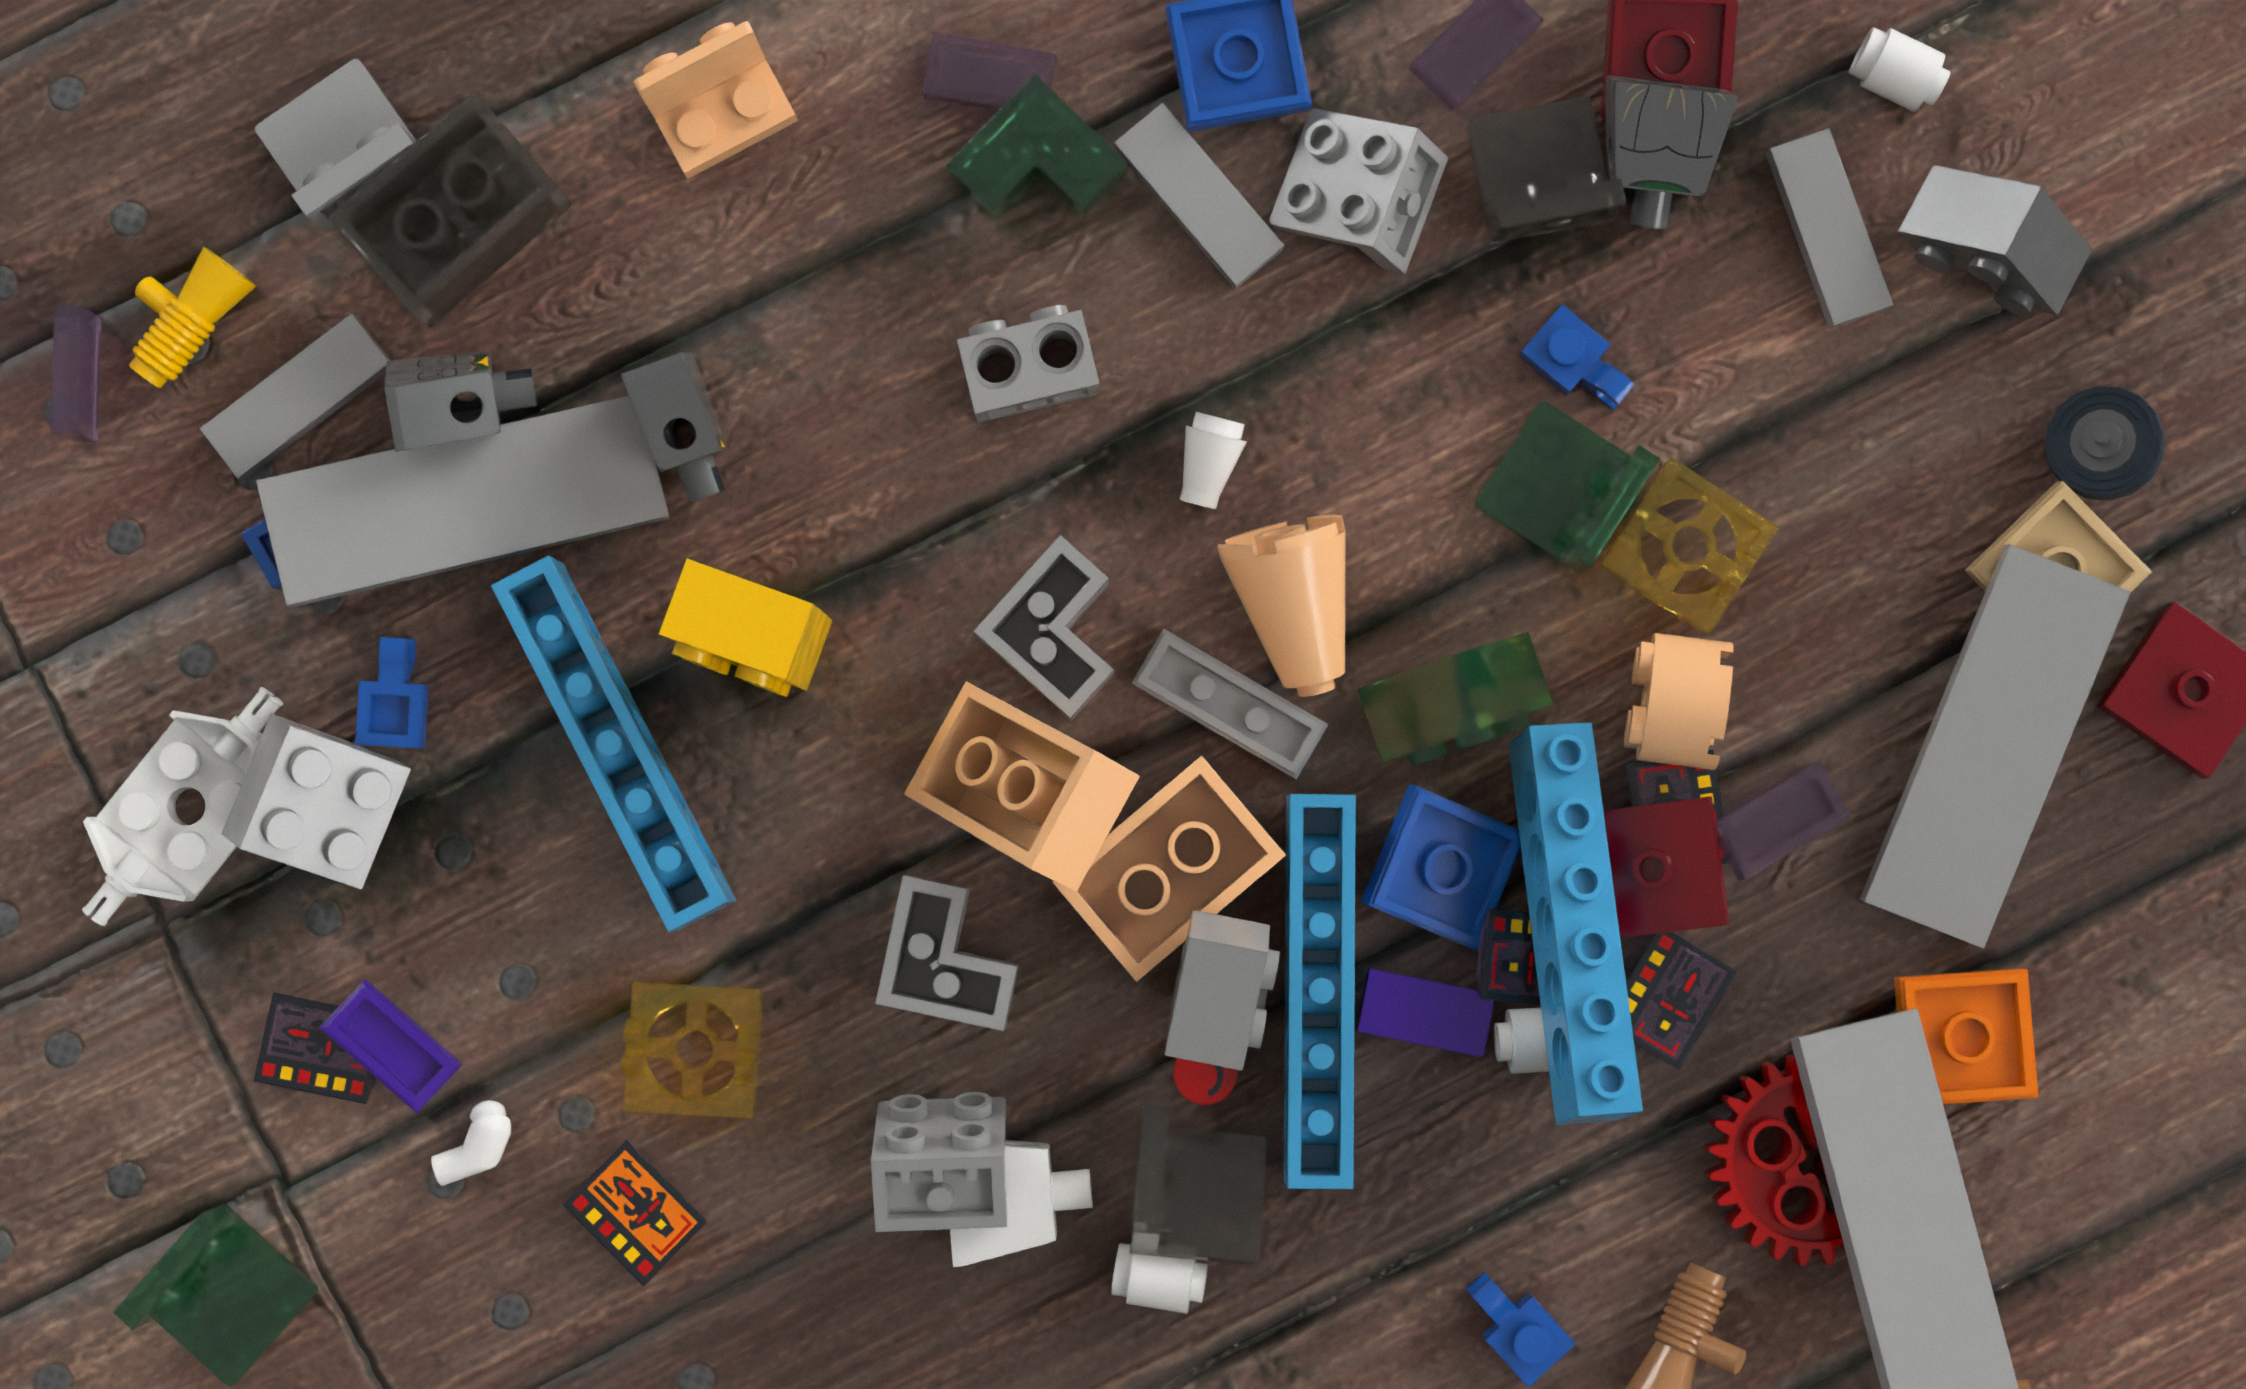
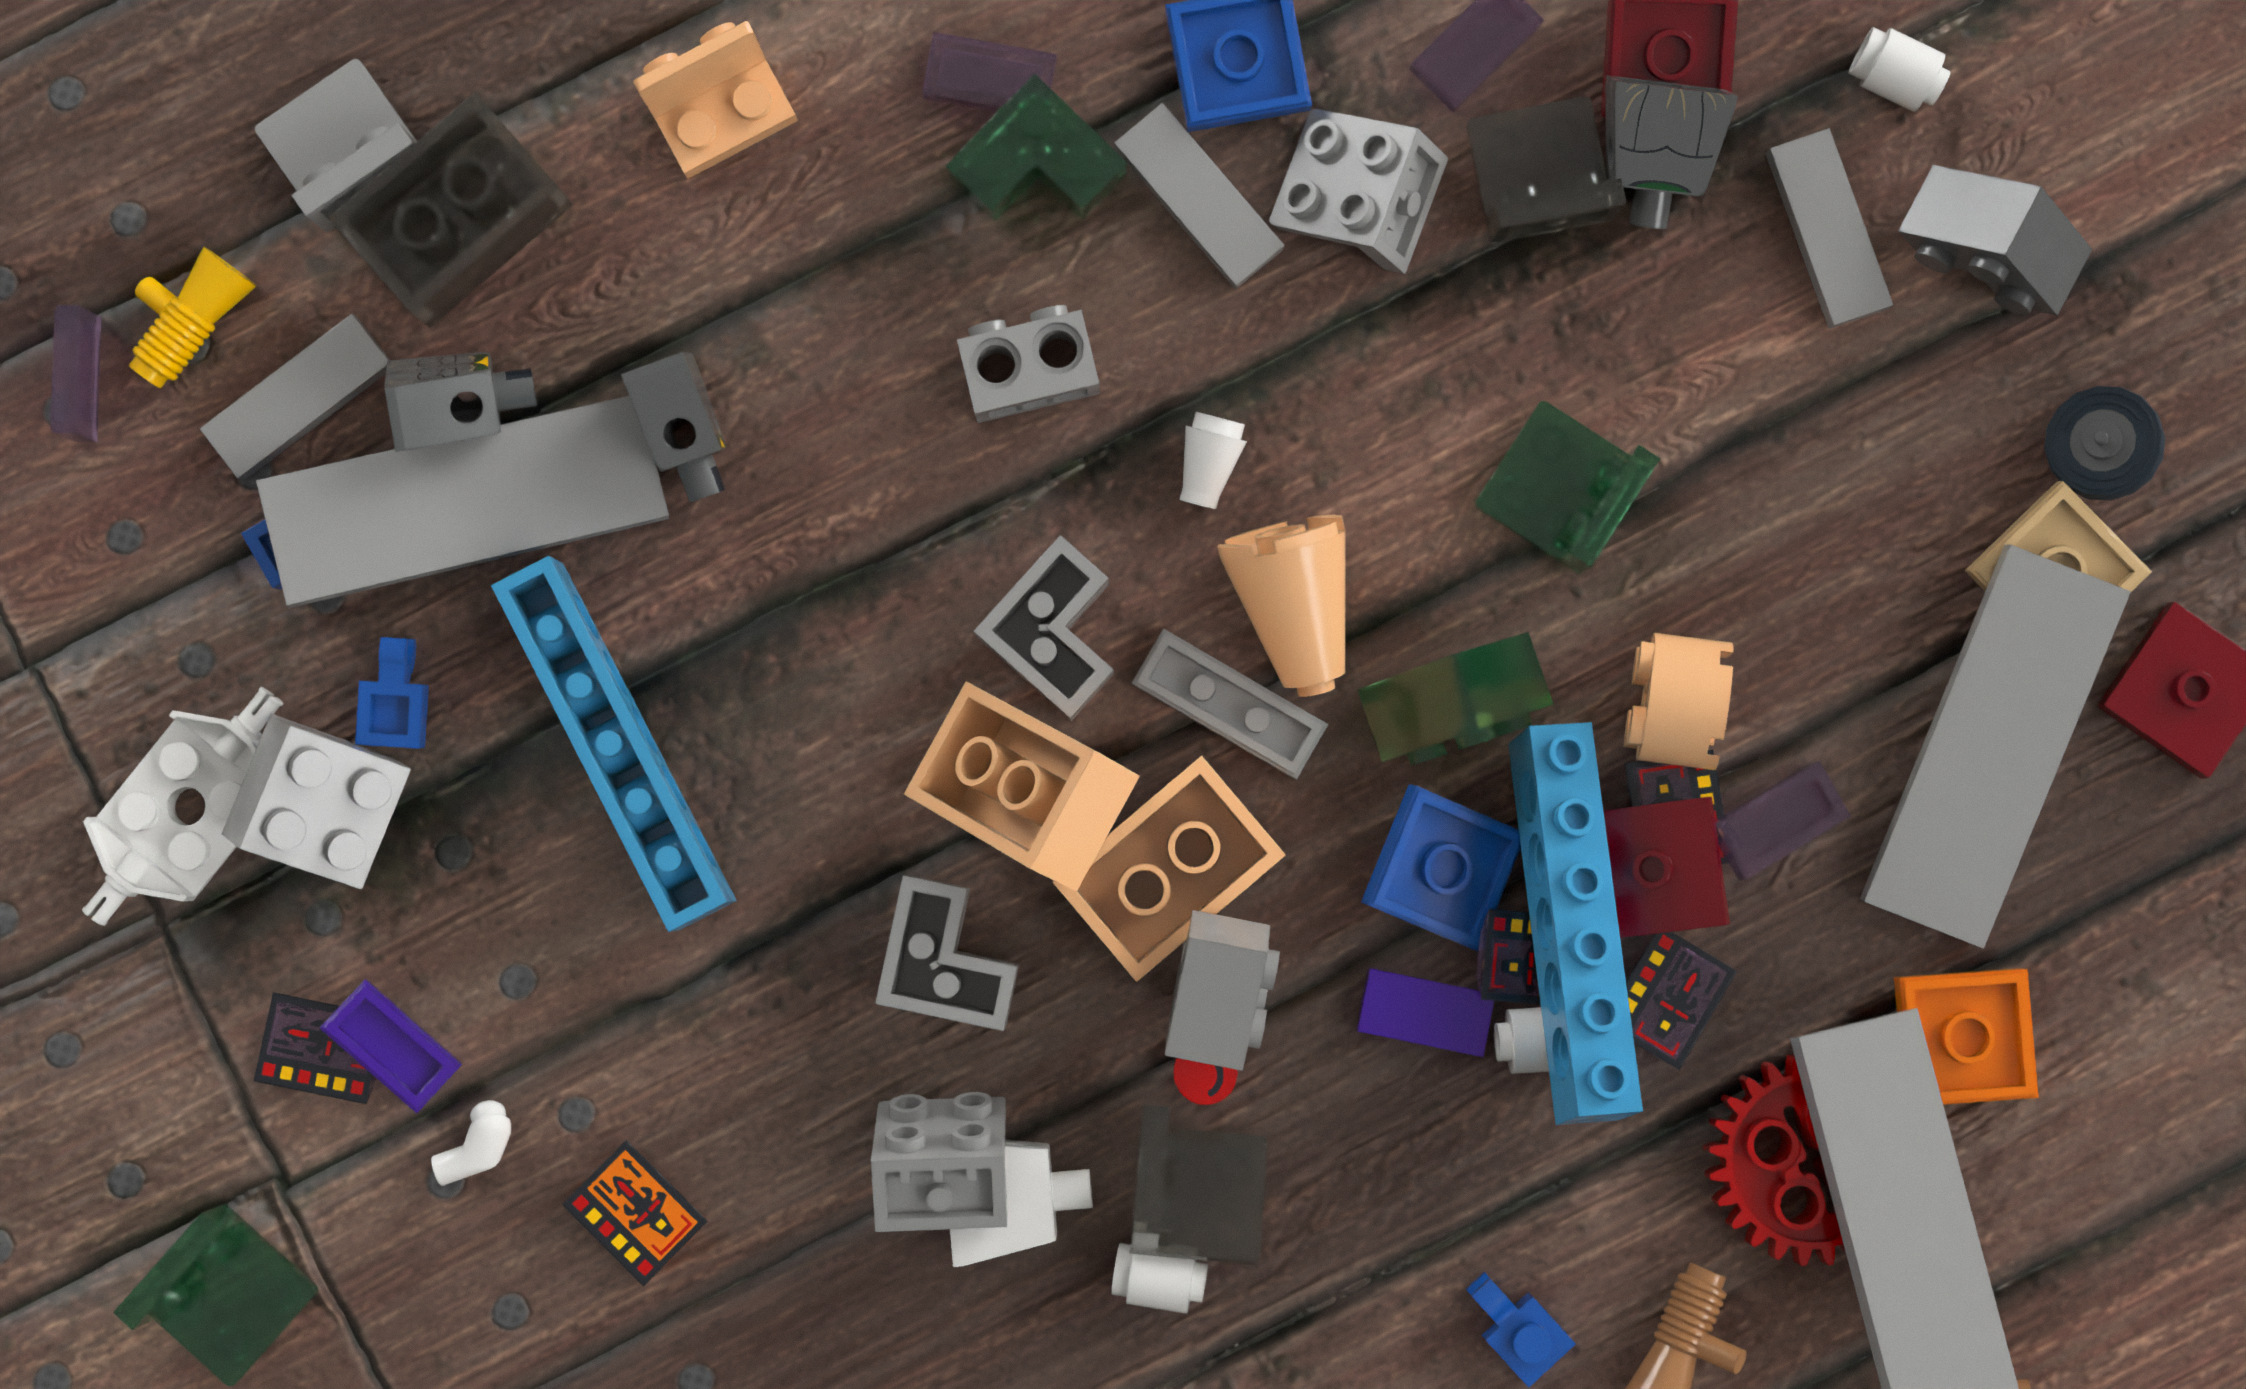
(643, 1090): clear yellow piece -> none
(744, 624): yellow brick -> none
(1319, 991): dark azure brick -> none
(1570, 354): blue plate -> none
(1750, 529): clear yellow piece -> none

